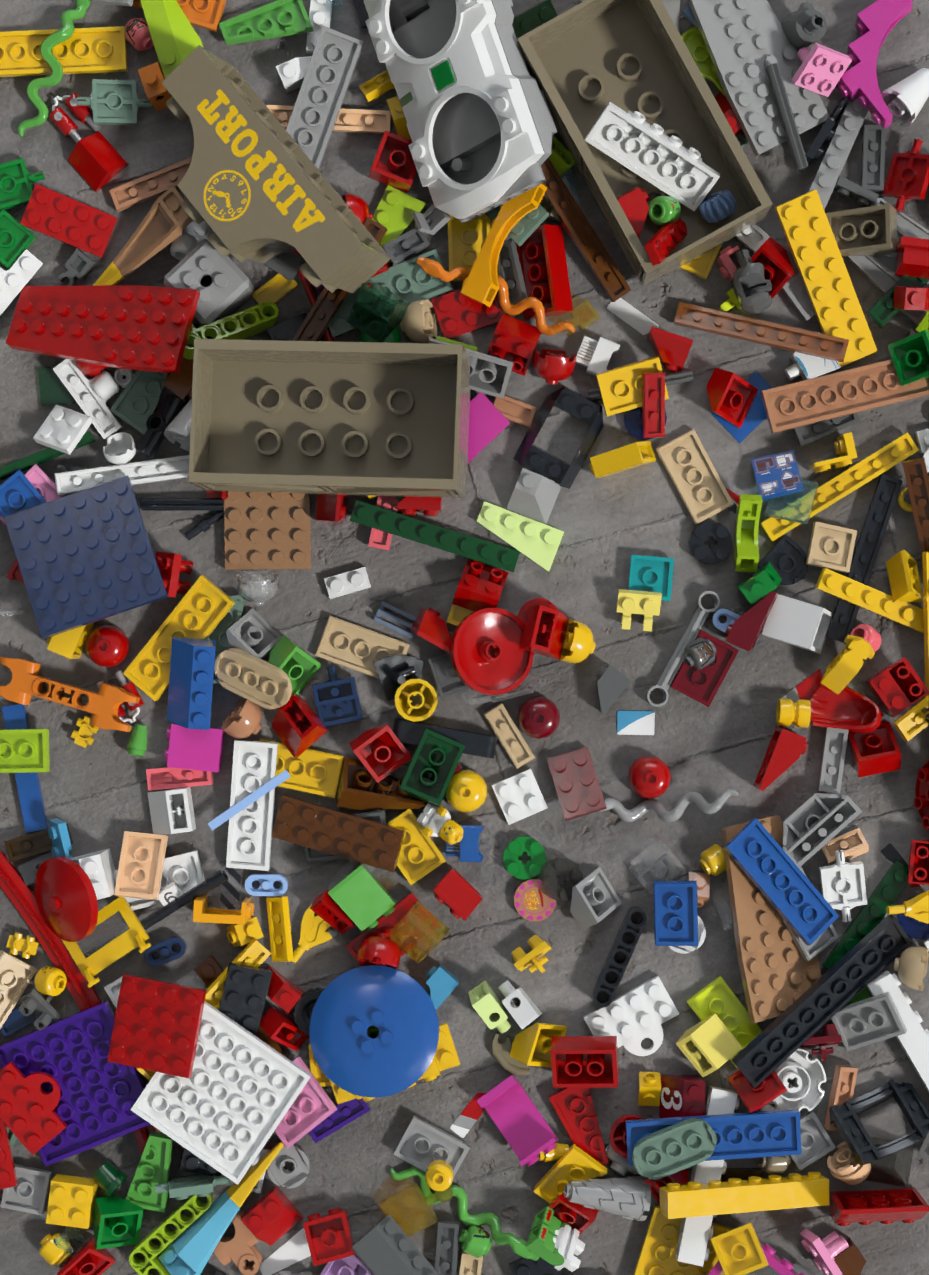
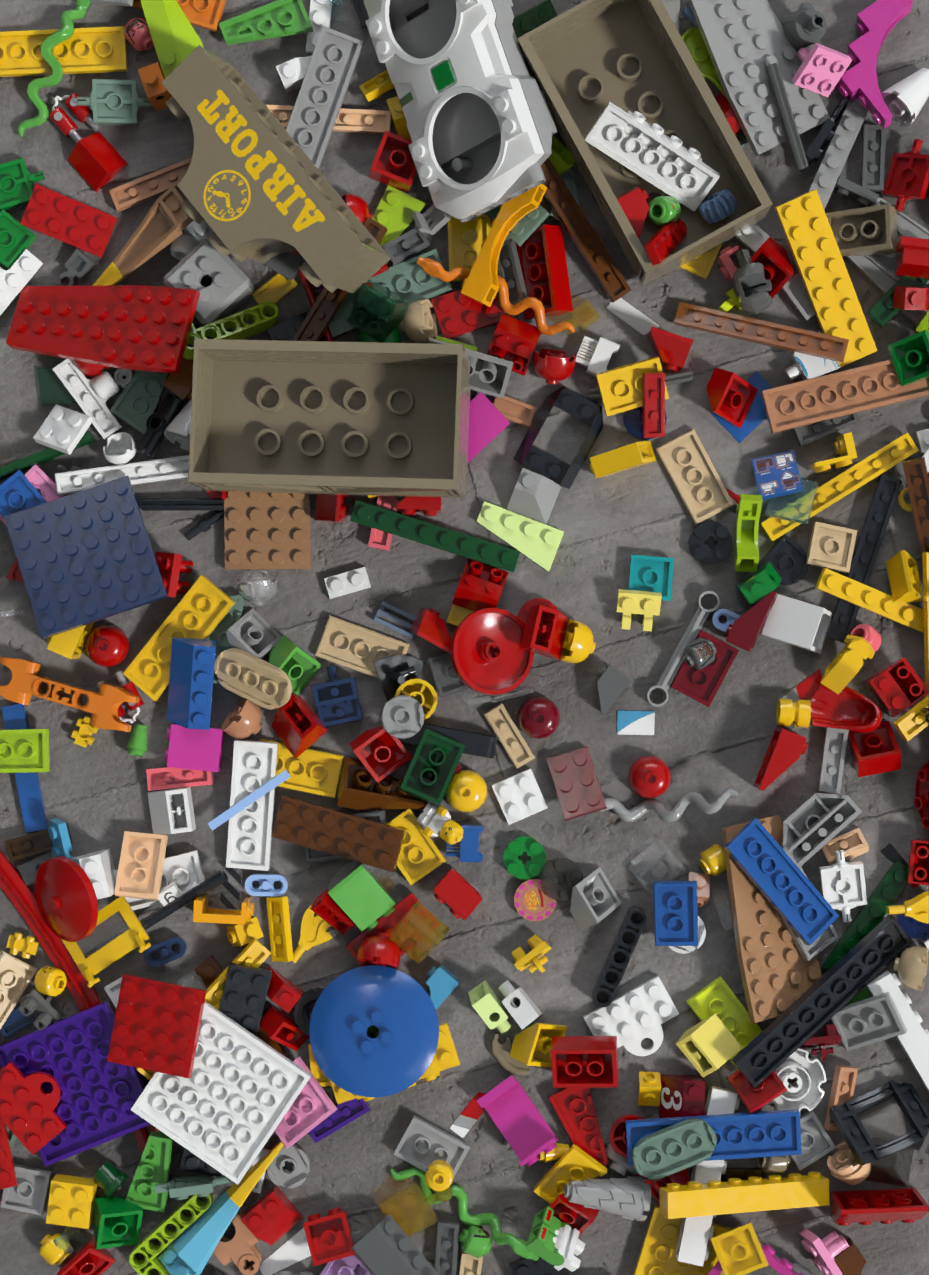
(402, 716): none -> light grey tile

